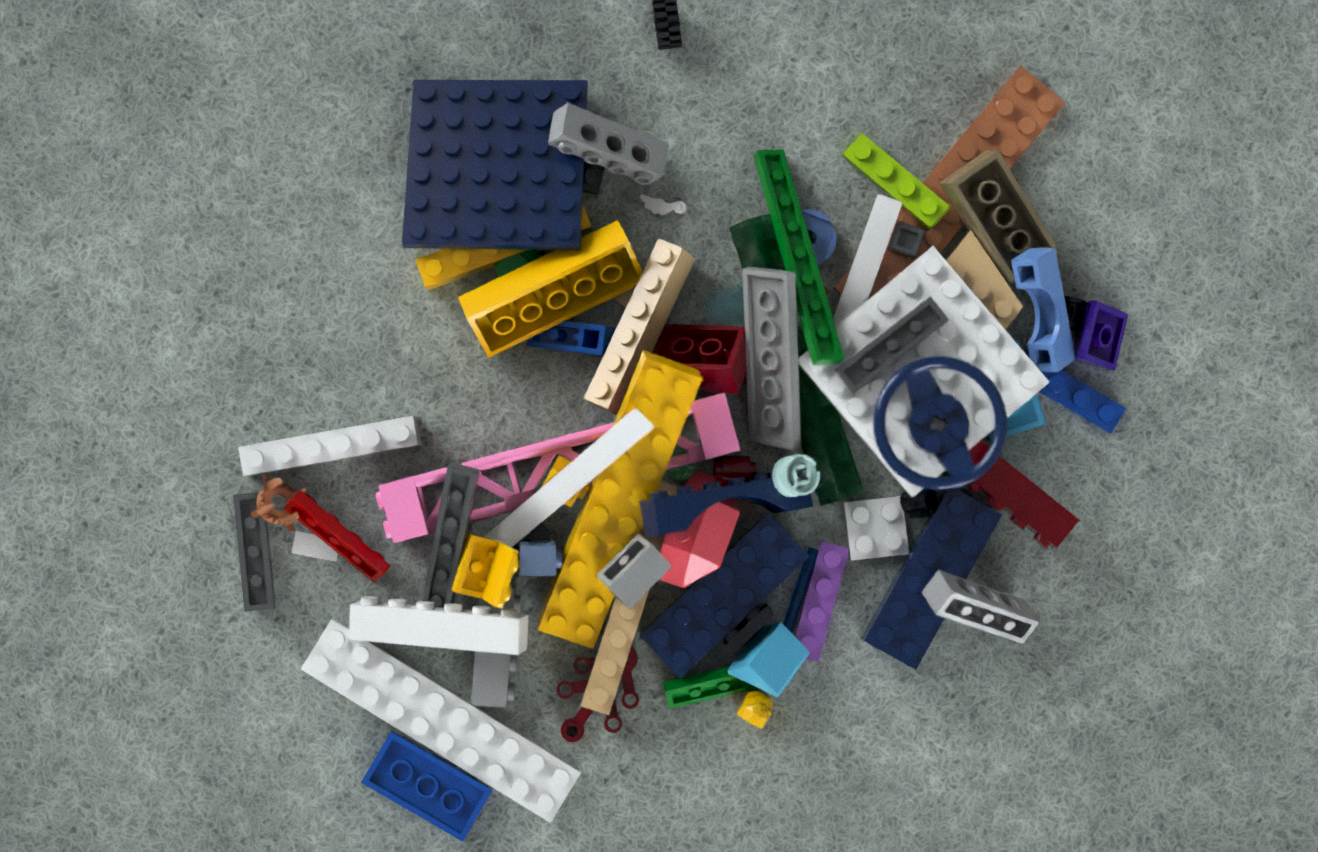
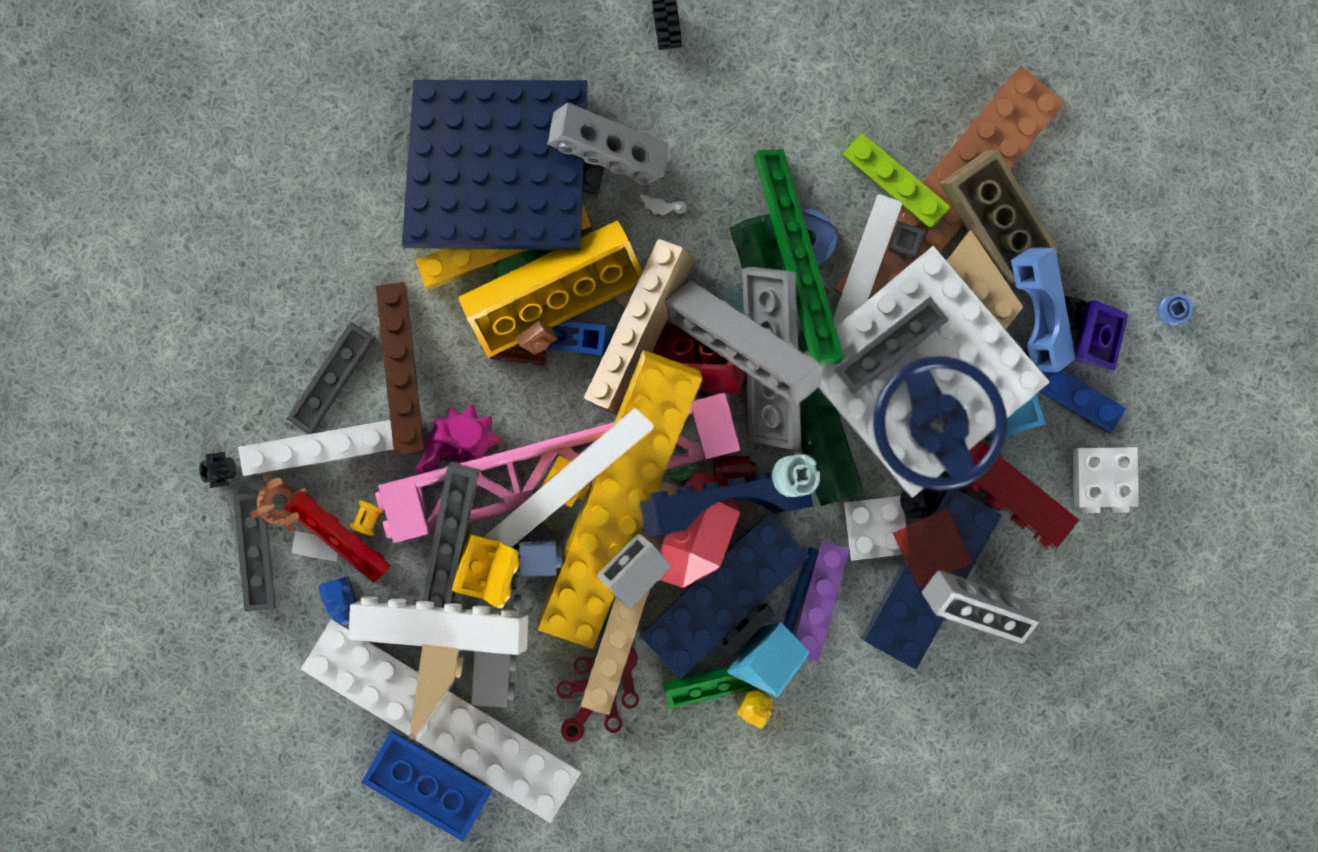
(217, 469): none -> black gear
(331, 378): none -> dark grey tile
(337, 599): none -> blue rock
(366, 518): none -> yellow bush
(400, 368): none -> reddish brown plate
(435, 678): none -> tan slope
(457, 438): none -> dark pink head
(521, 355): none -> reddish brown axle
(536, 338): none -> nougat plate
(744, 342): none -> light grey brick
(931, 546): none -> clear red tile
(1105, 479): none -> white brick
(1171, 313): none -> medium blue wheel

